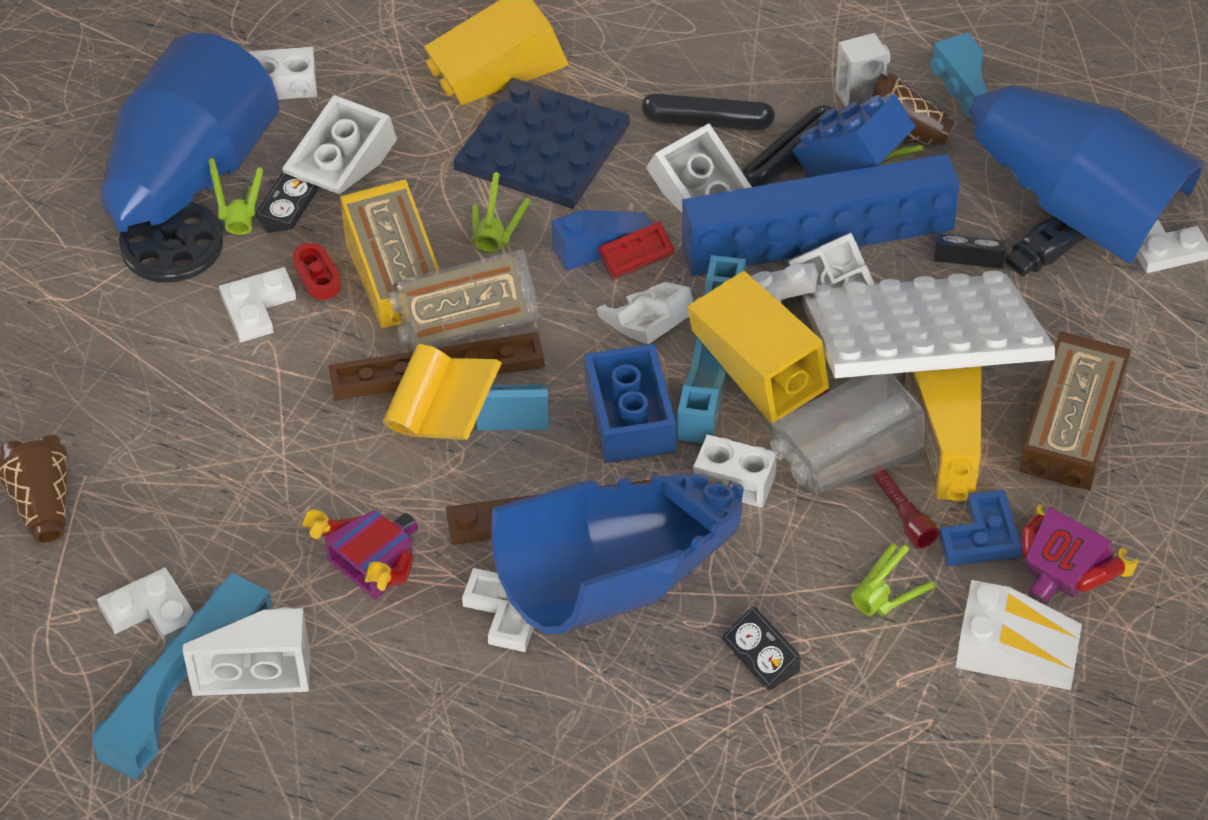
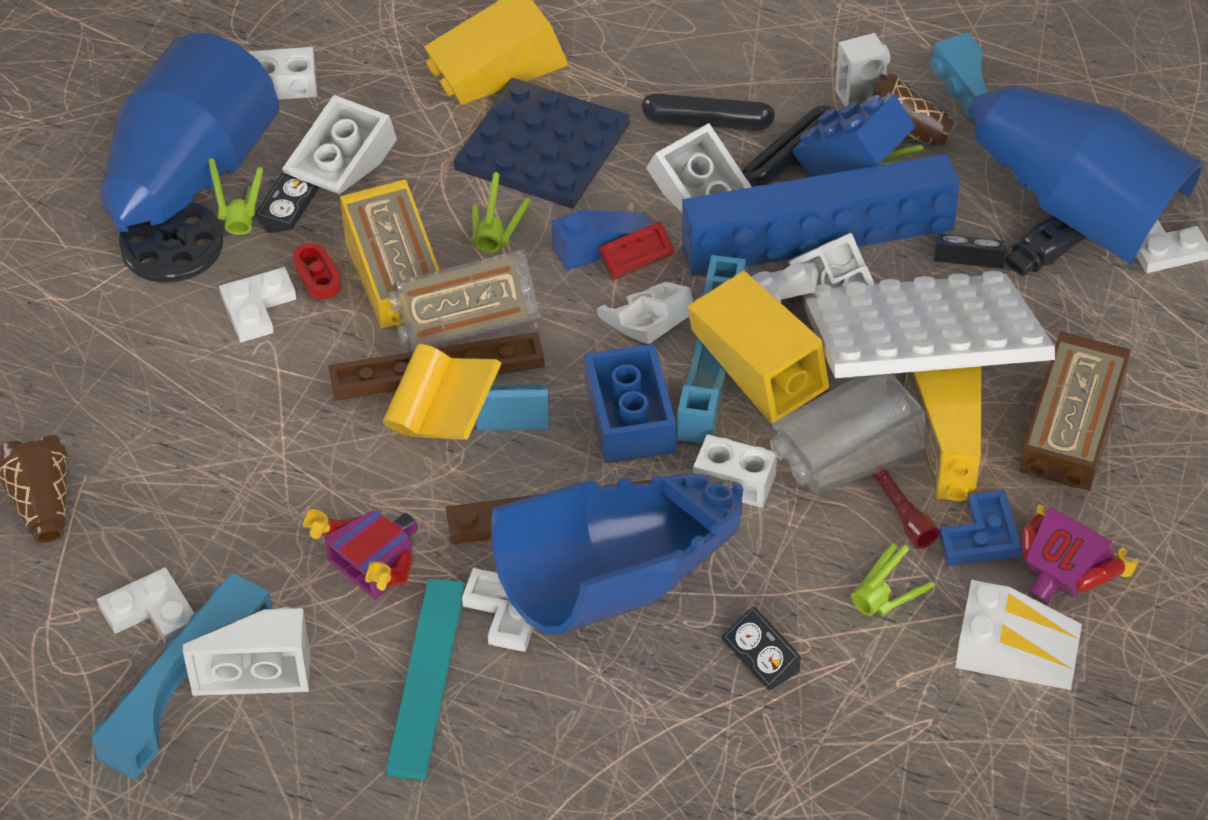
(426, 680): none -> teal tile

